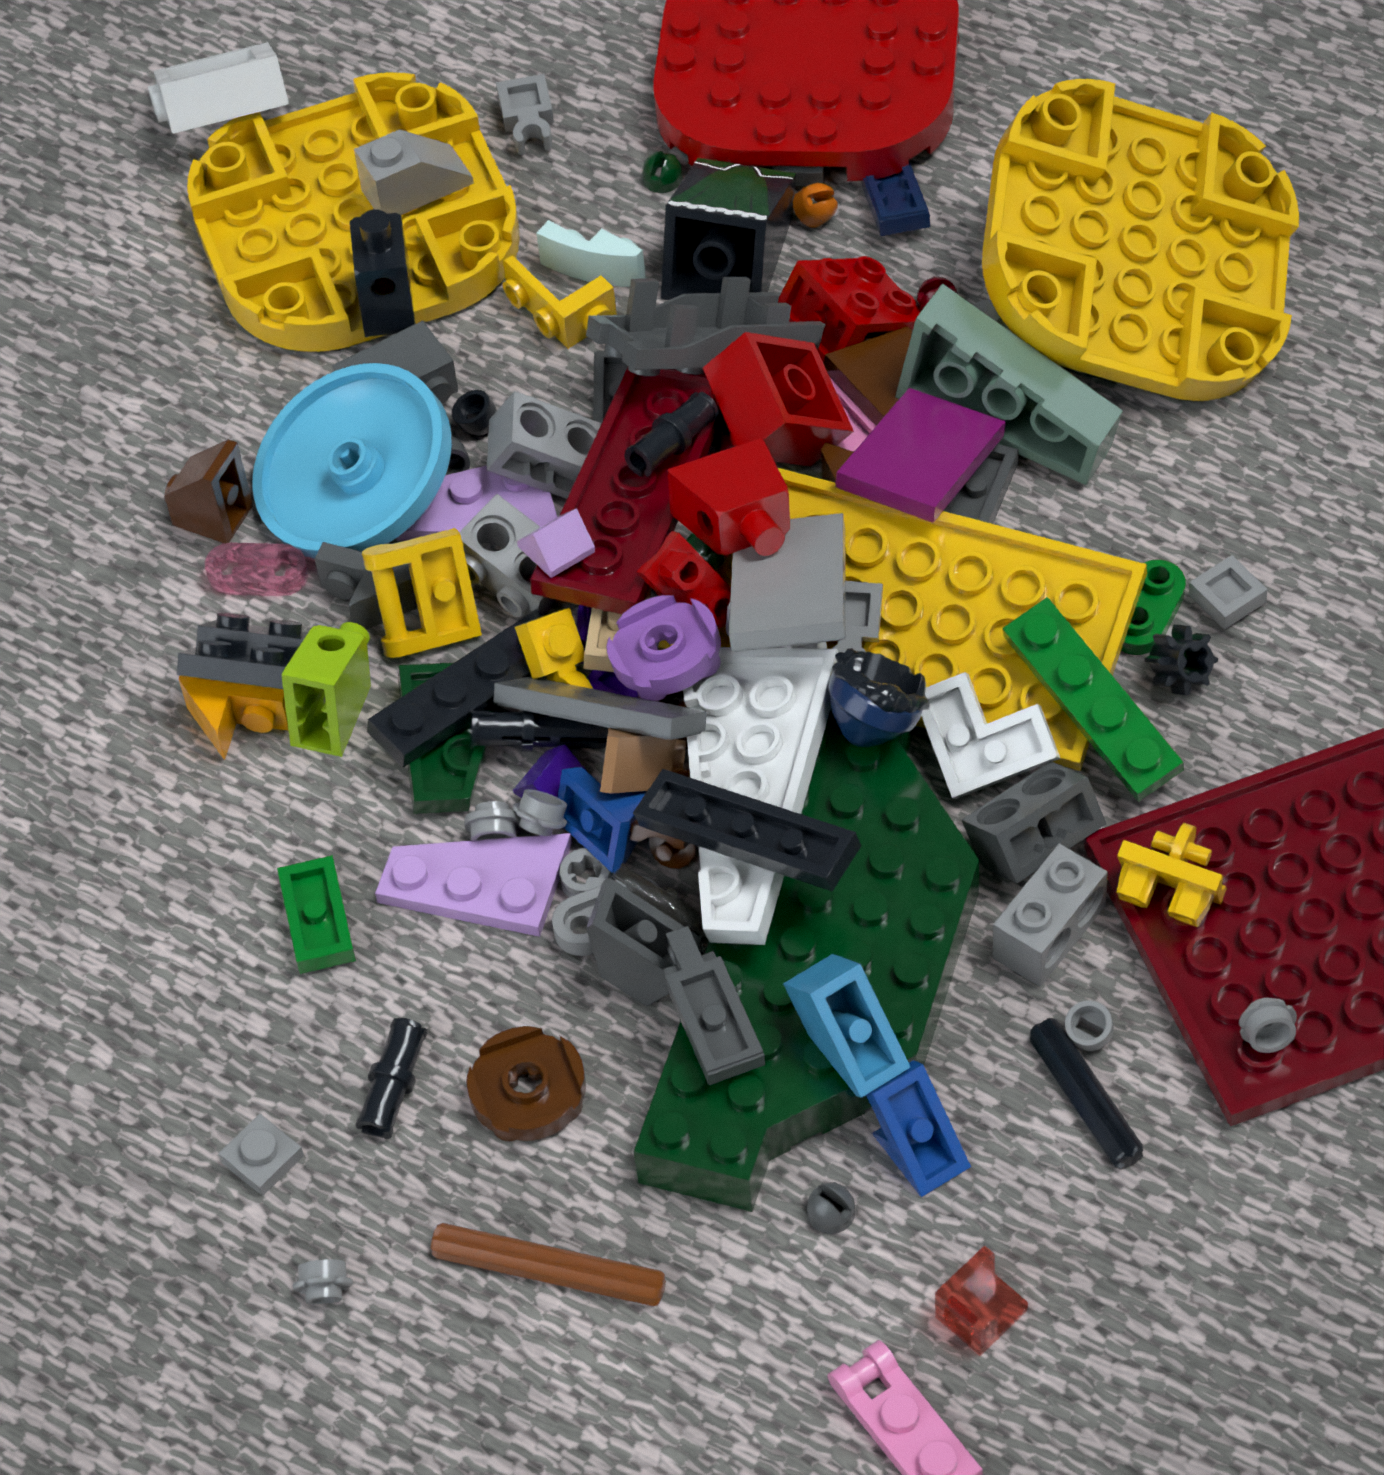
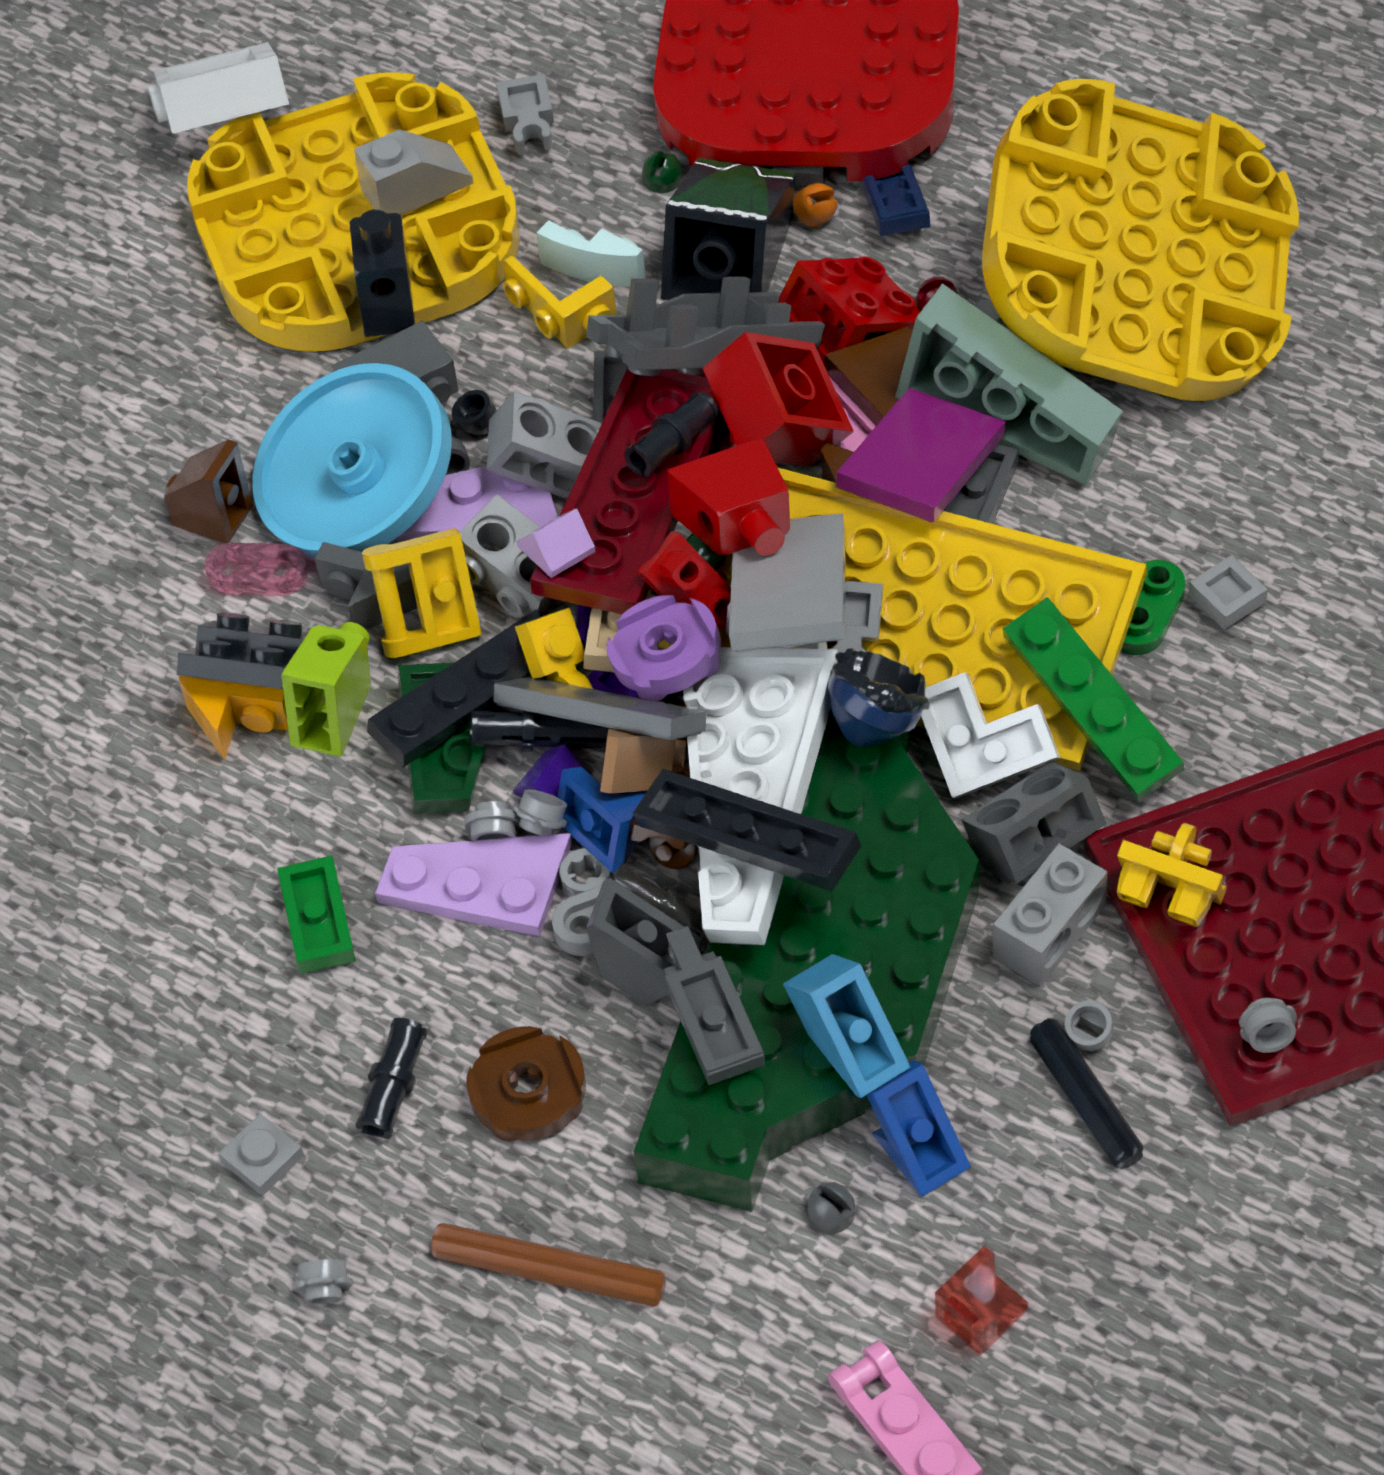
(1181, 659): black gear -> none

